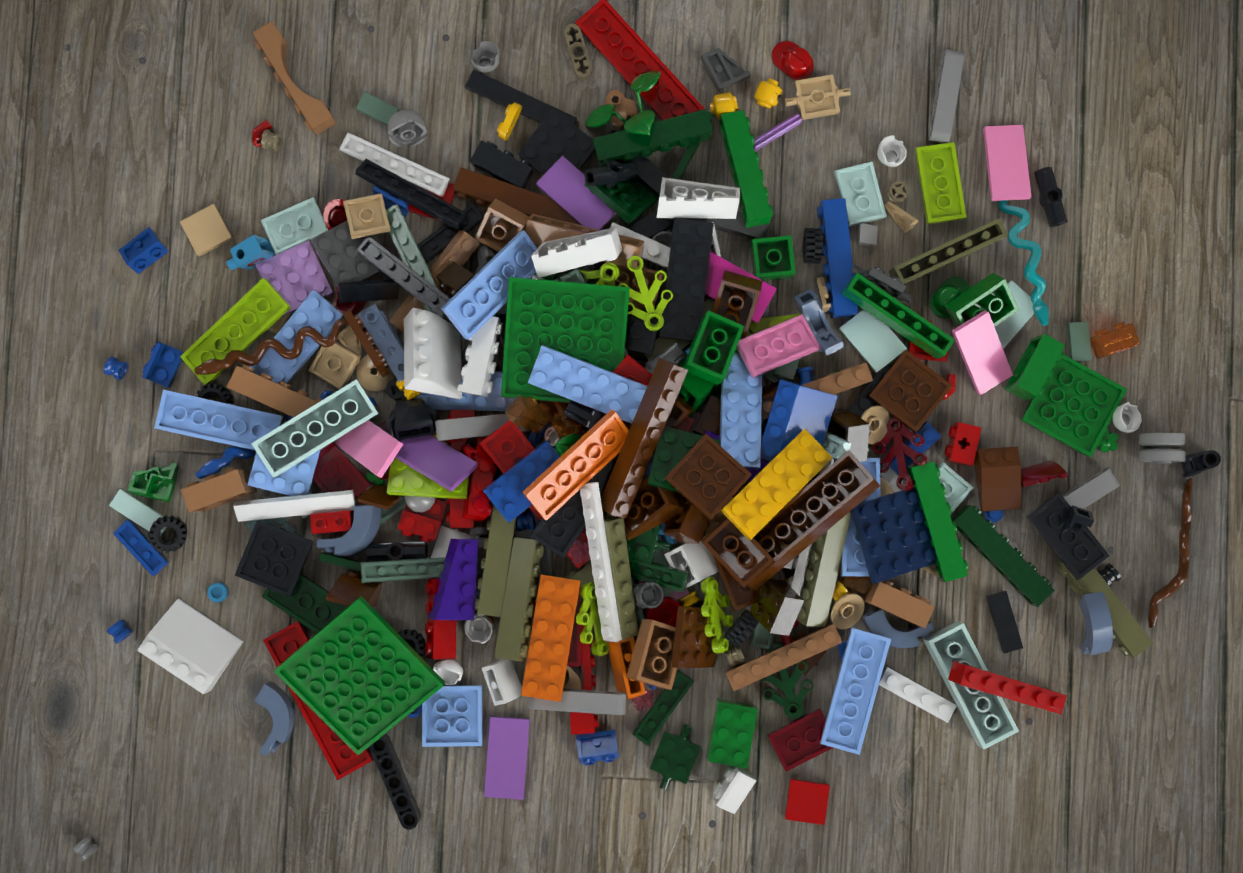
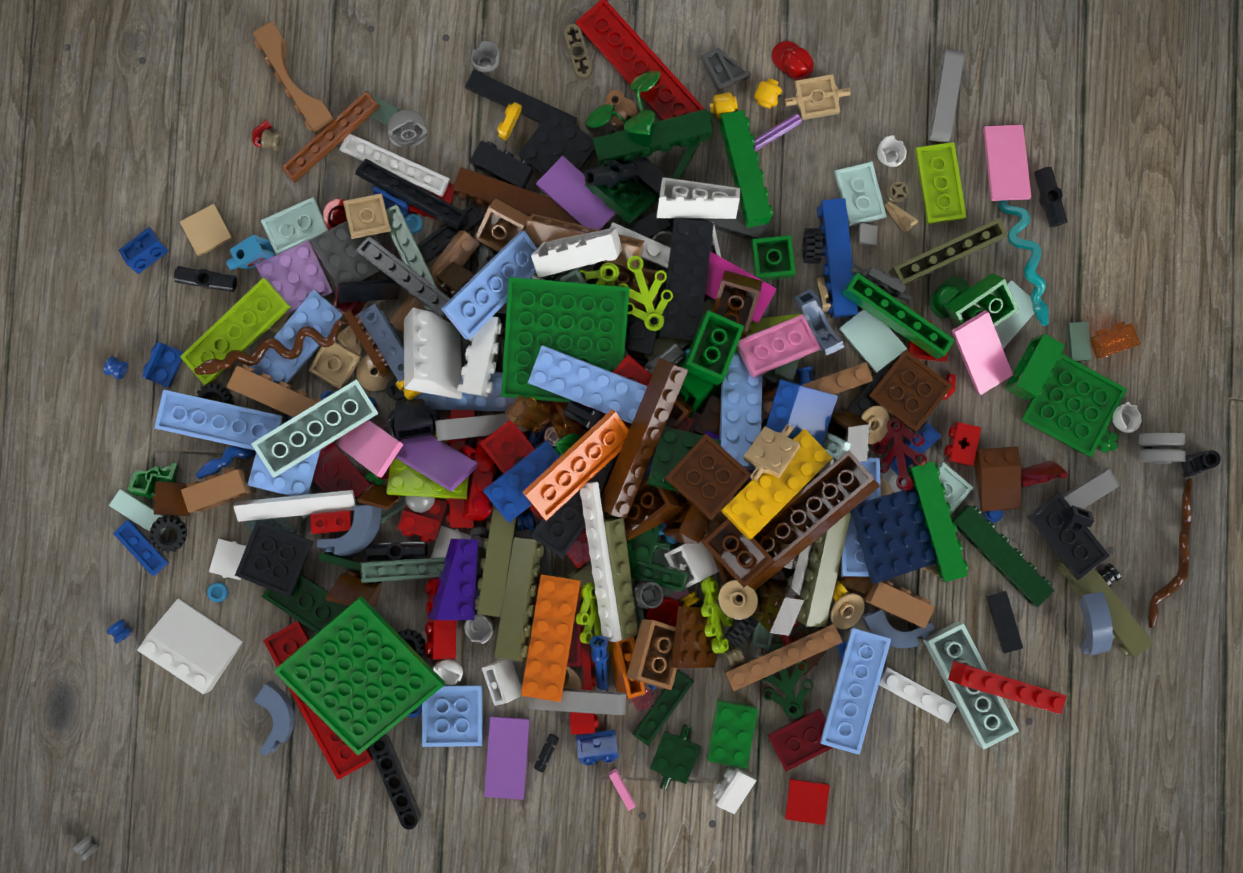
(169, 499): none -> reddish brown piece
(195, 277): none -> black piece
(227, 558): none -> white piece
(330, 136): none -> dark orange tile
(414, 222): none -> dark azure tile
(546, 752): none -> black axle
(600, 657): none -> blue pin
(622, 789): none -> bright pink tile
(732, 606): none -> tan dish
(771, 452): none -> tan plate

